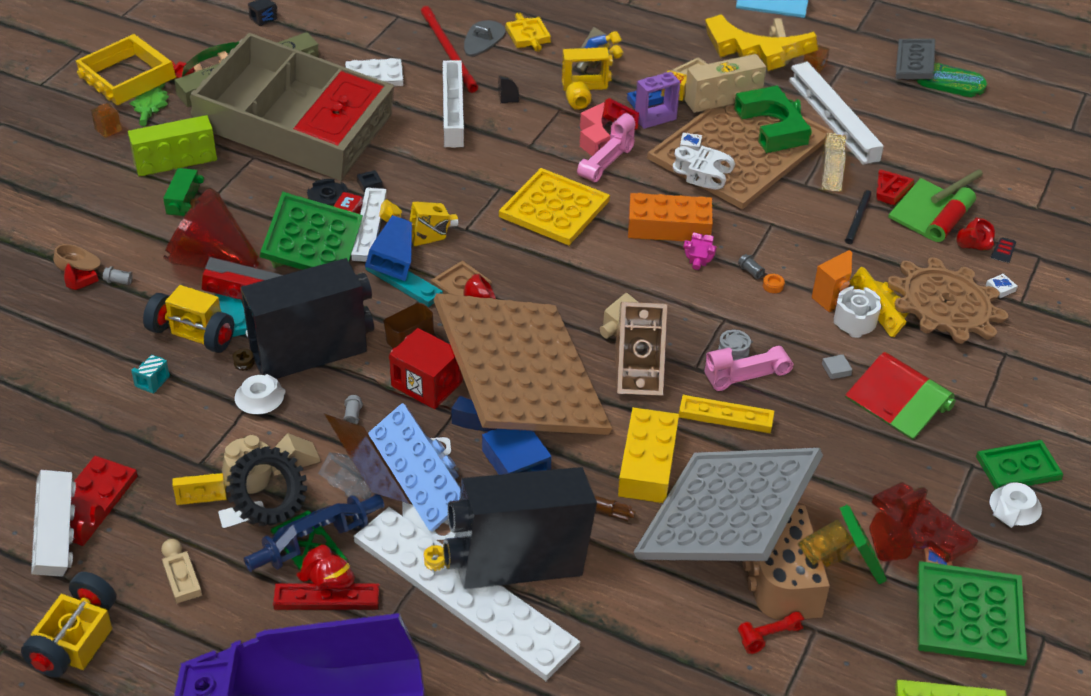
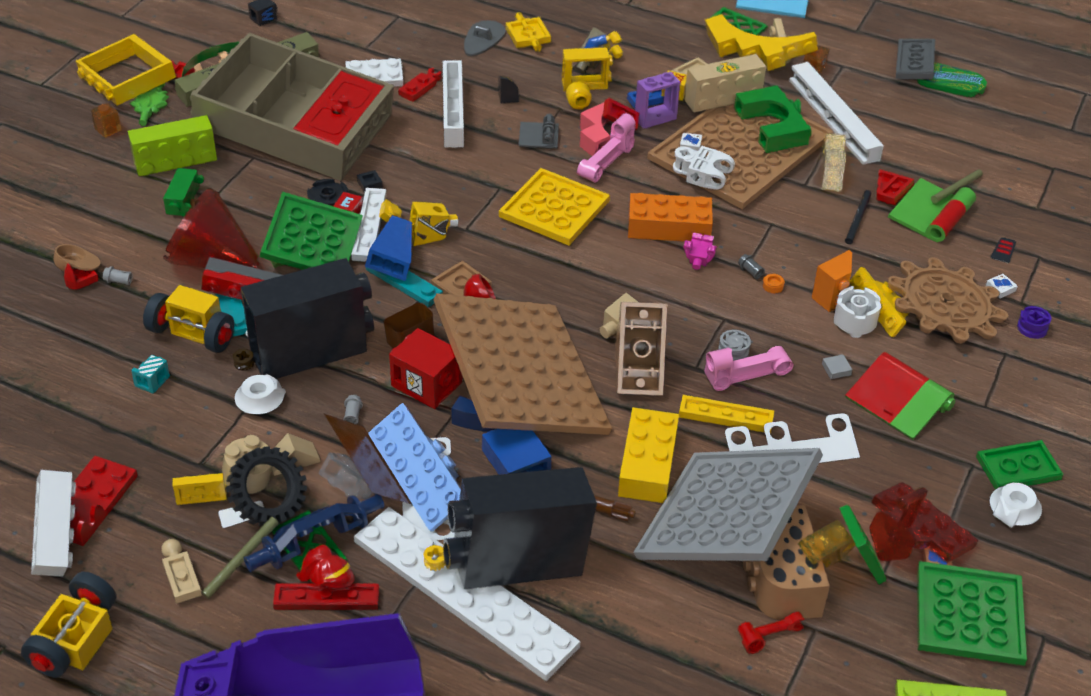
(238, 559): none -> olive bar
(419, 85): none -> red plate
(429, 16): red piece -> none
(539, 134): none -> dark grey hinge
(748, 21): none -> green window
(836, 447): none -> white piece
(977, 235): red hair -> none
(1034, 322): none -> dark purple wheel

